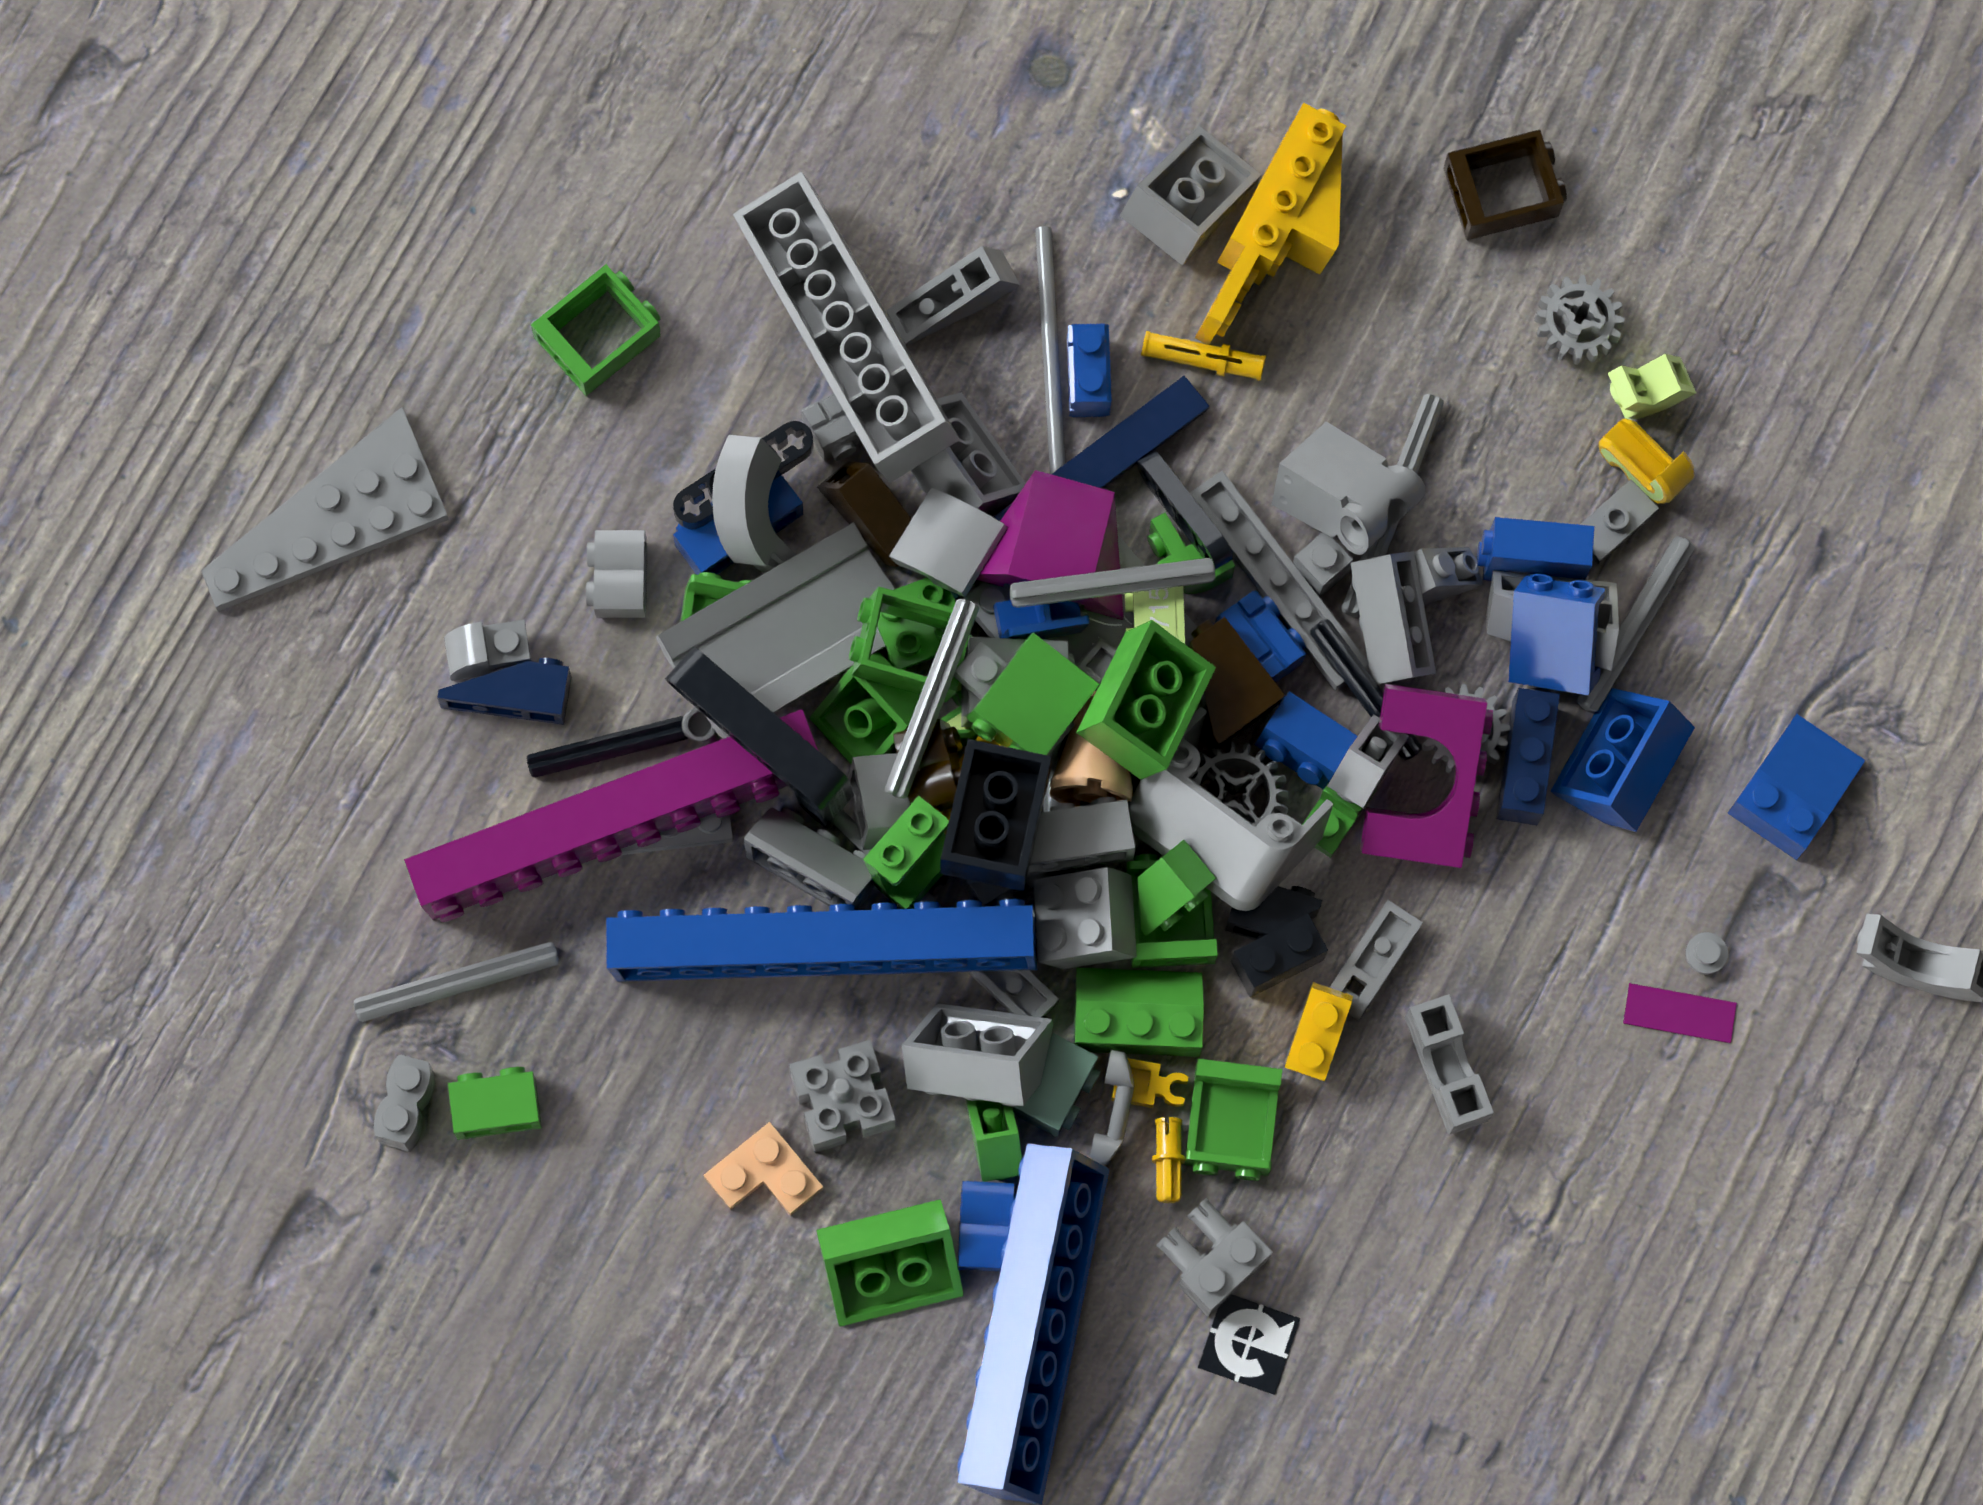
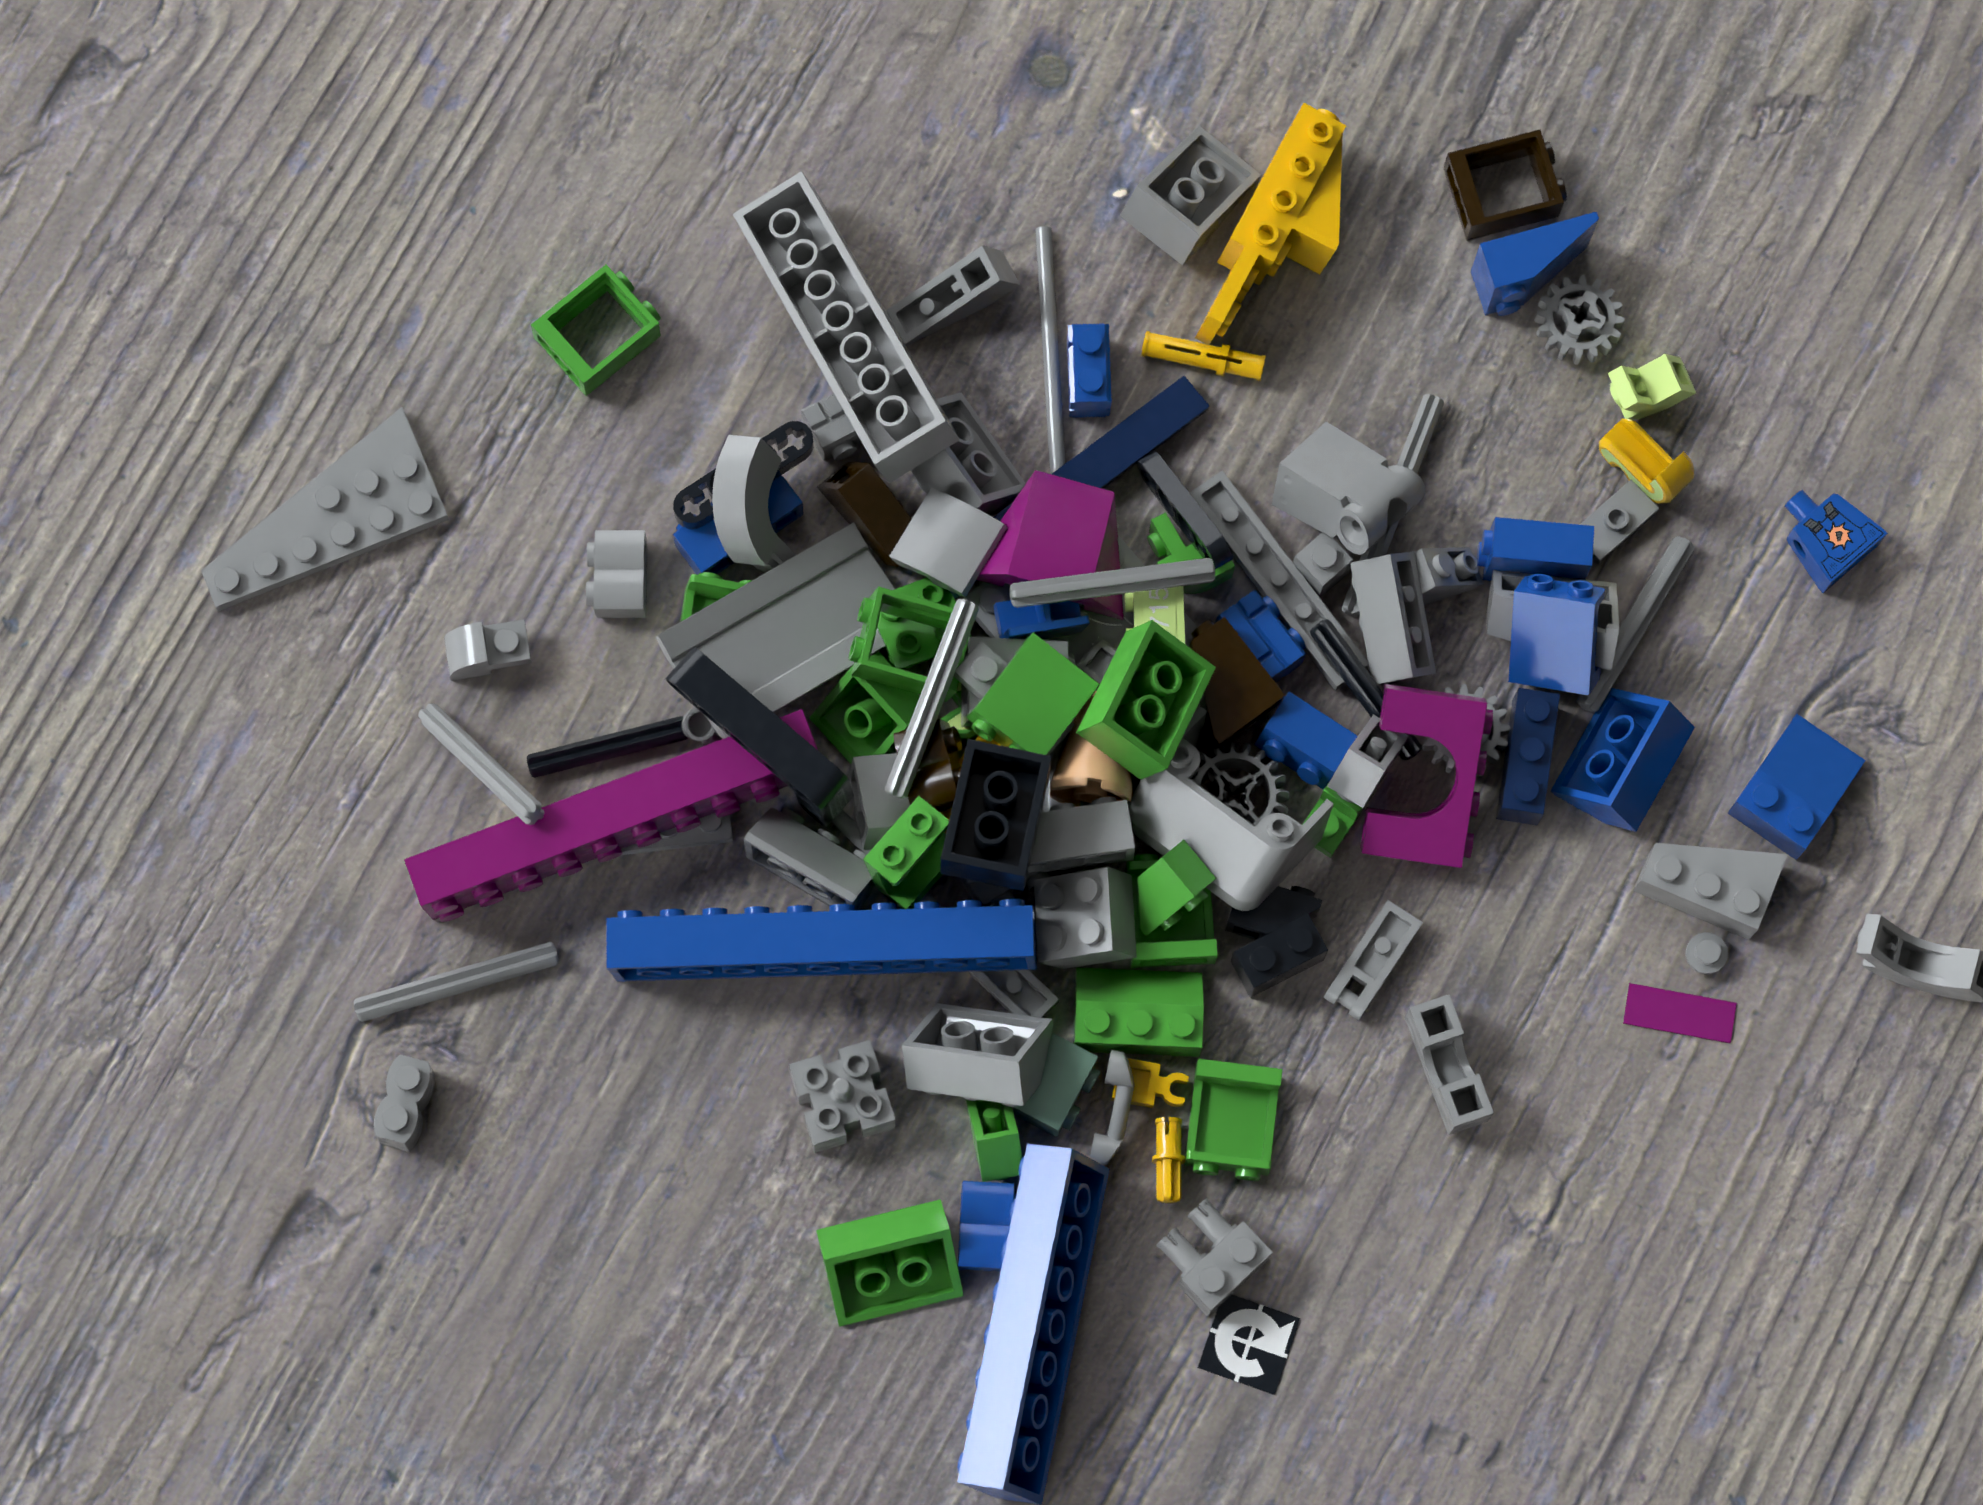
(481, 764): none -> light grey axle
(494, 1103): bright green brick -> none
(522, 691): dark blue slope -> none
(767, 1161): light nougat plate -> none
(1318, 1031): yellow brick -> none
(1521, 264): none -> blue slope
(1712, 883): none -> light grey wedge
(1830, 537): none -> torso

